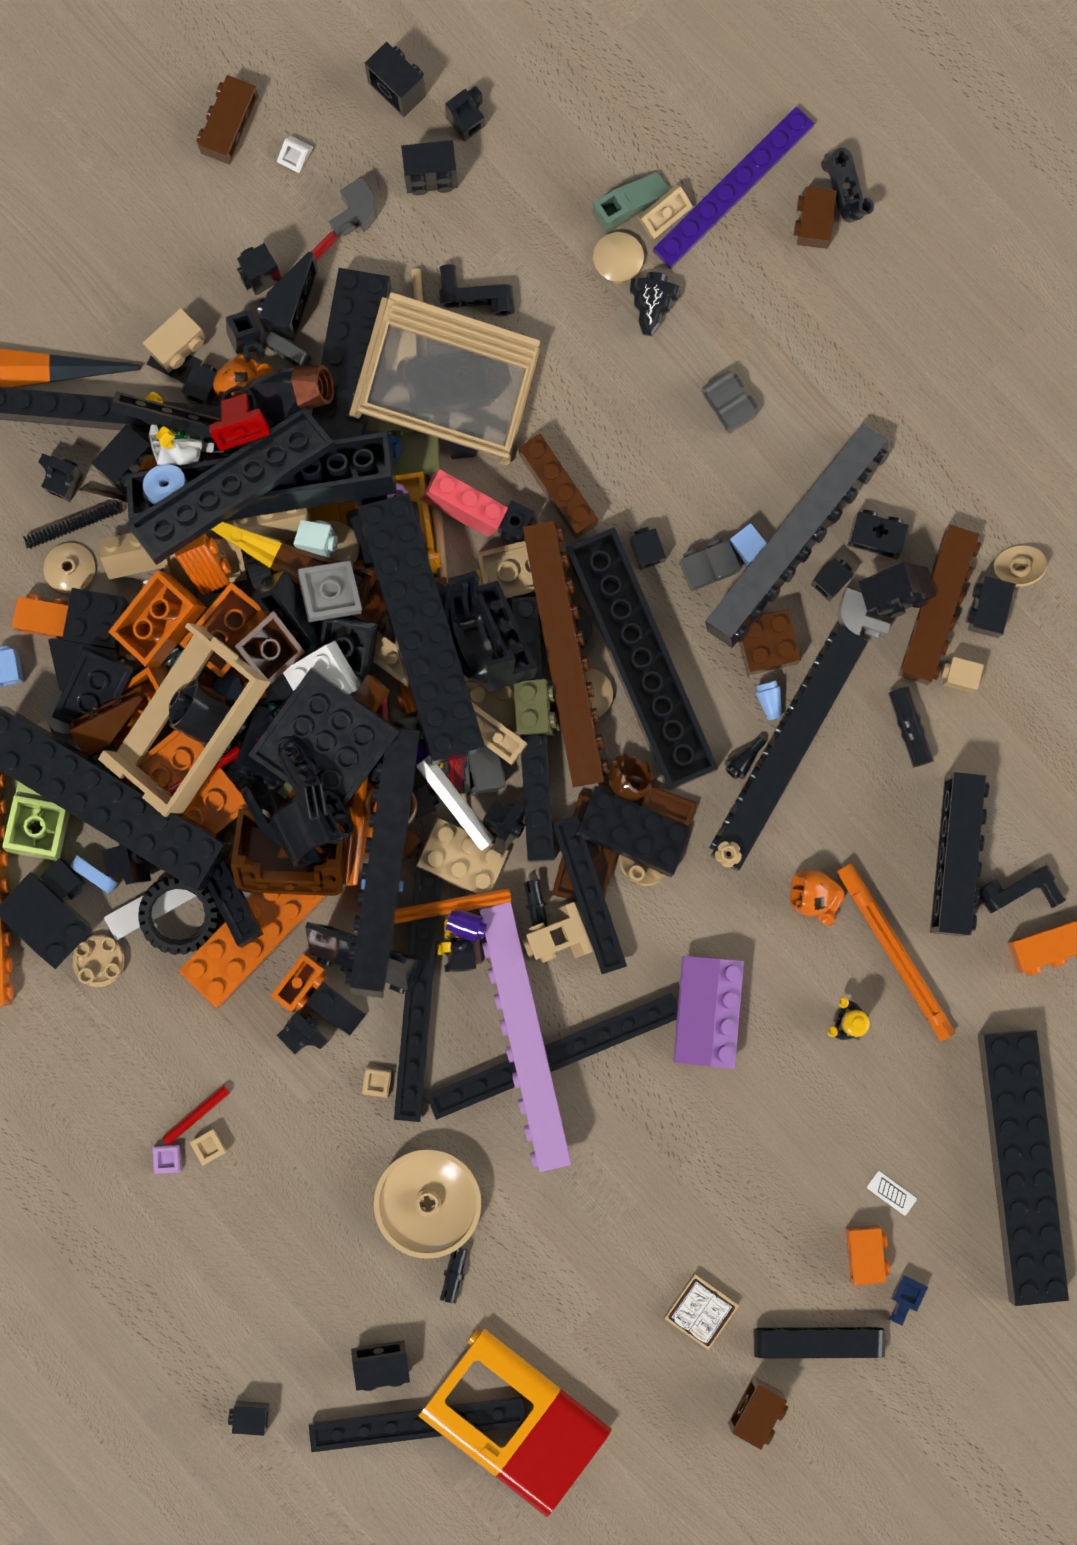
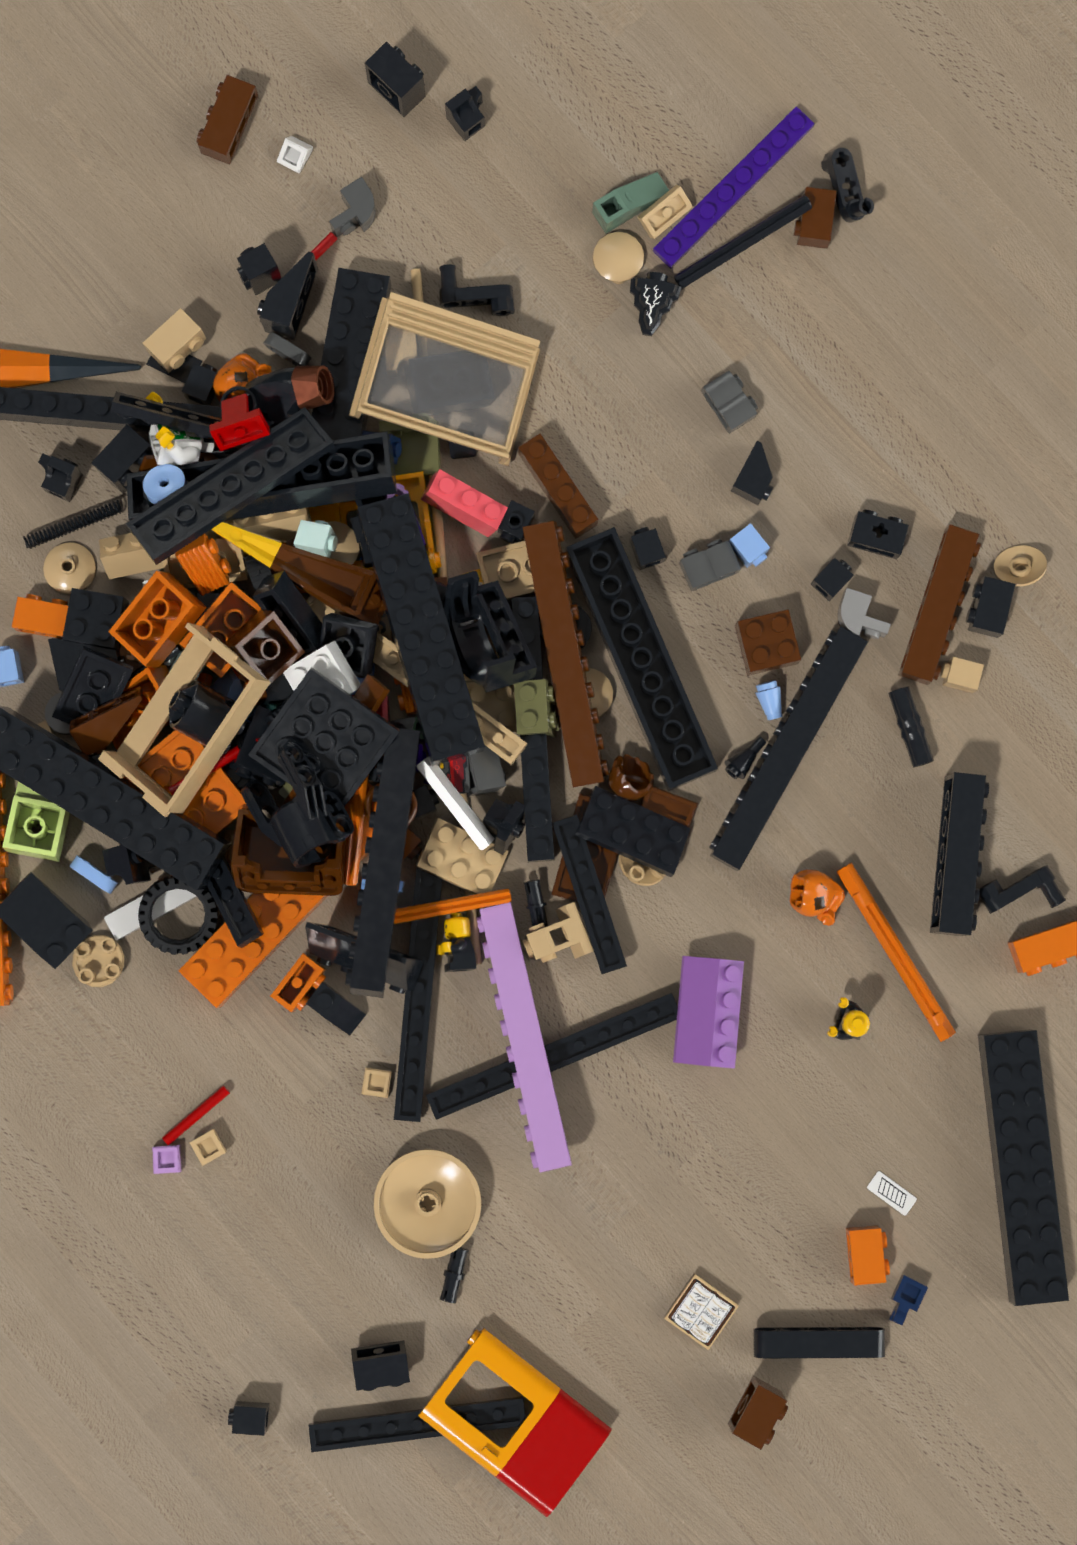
(63, 880): black brick -> none
(111, 495): reddish brown sticker -> none
(244, 334): black brick -> none
(302, 1032): black brick -> none
(329, 591): light grey plate -> none
(429, 167): black brick -> none
(466, 925): dark purple brick -> none
(733, 848): tan plate -> none
(743, 241): none -> black axle
(754, 477): none -> black slope
(797, 536): black brick -> none
(897, 589): black brick -> none

